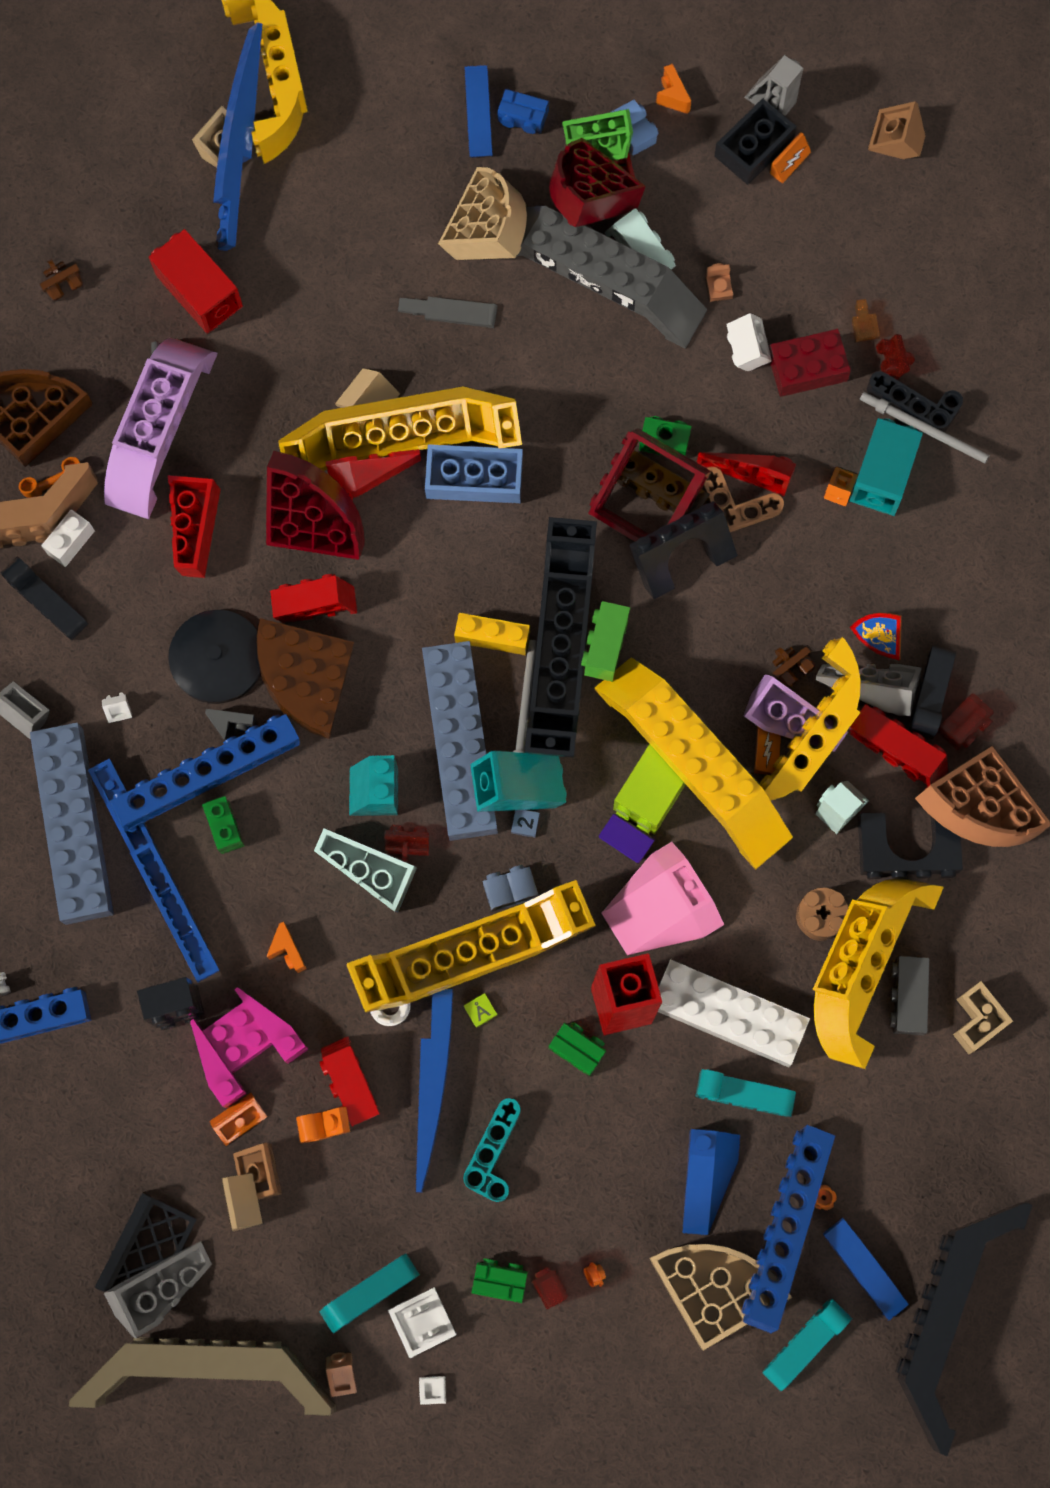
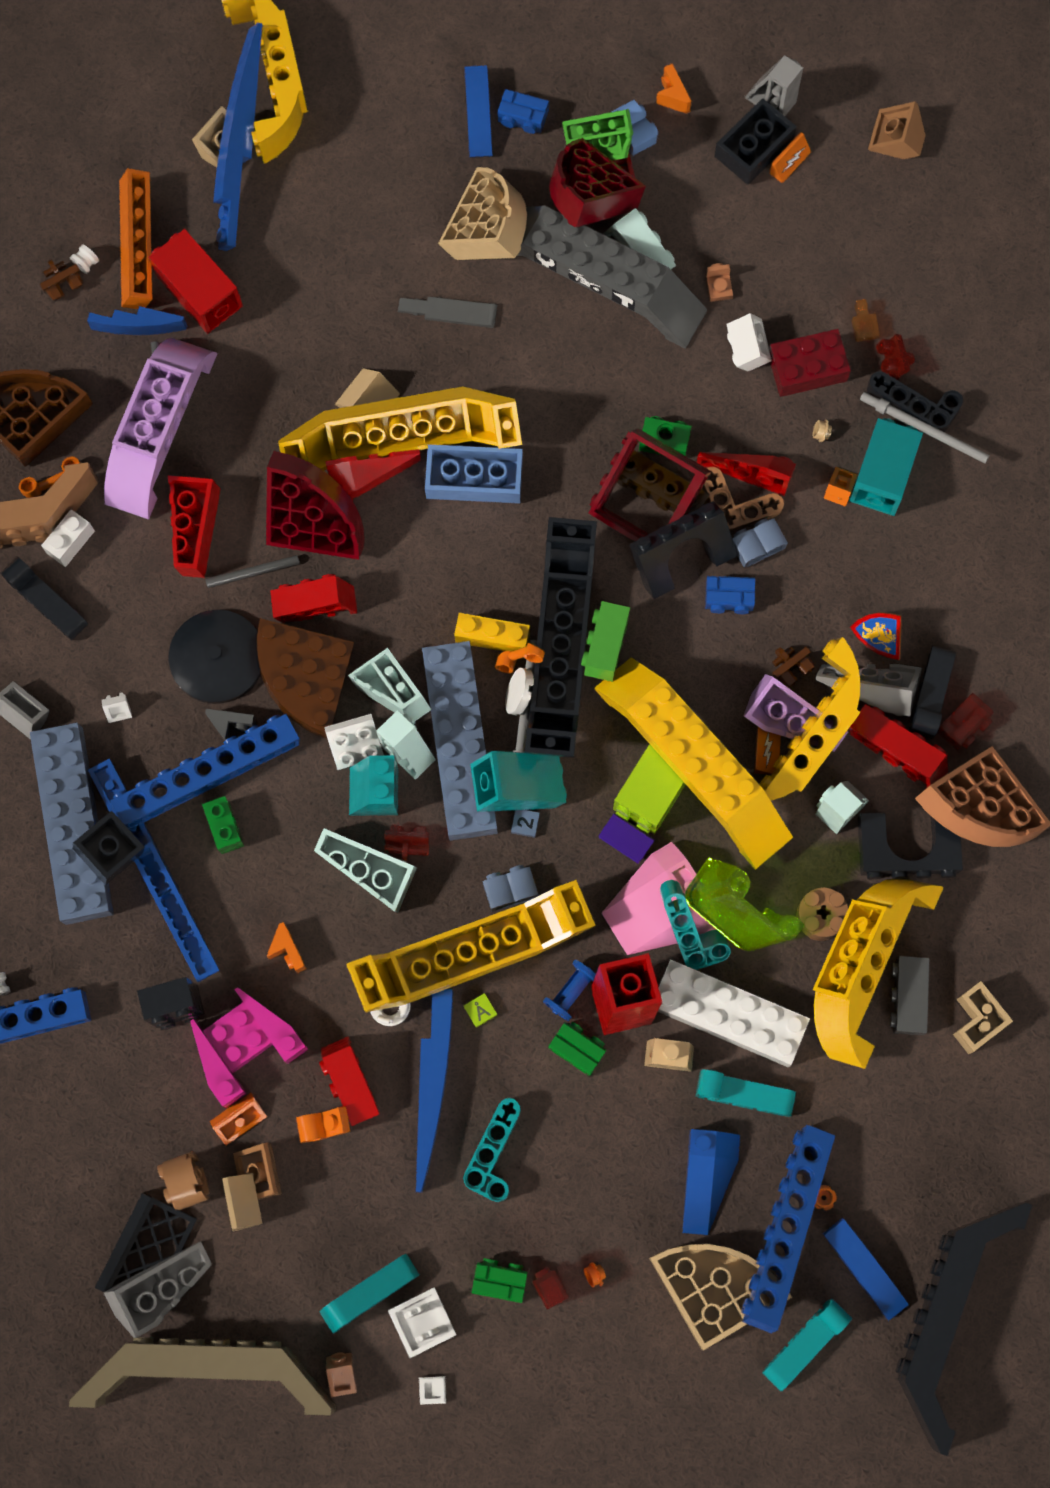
(84, 259): none -> white wheel
(108, 847): none -> black brick
(135, 239): none -> orange brick
(144, 323): none -> blue slope
(184, 1181): none -> medium nougat brick
(252, 571): none -> dark grey bar
(353, 741): none -> white plate
(389, 685): none -> light aqua wedge
(401, 739): none -> light aqua wedge
(507, 660): none -> orange bar
(517, 693): none -> white tile
(570, 990): none -> blue hose
(669, 1054): none -> tan torso
(697, 949): none -> teal beam
(719, 898): none -> clear neon green windscreen
(730, 594): none -> blue brick
(759, 542): none -> sand blue brick
(822, 430): none -> tan plate

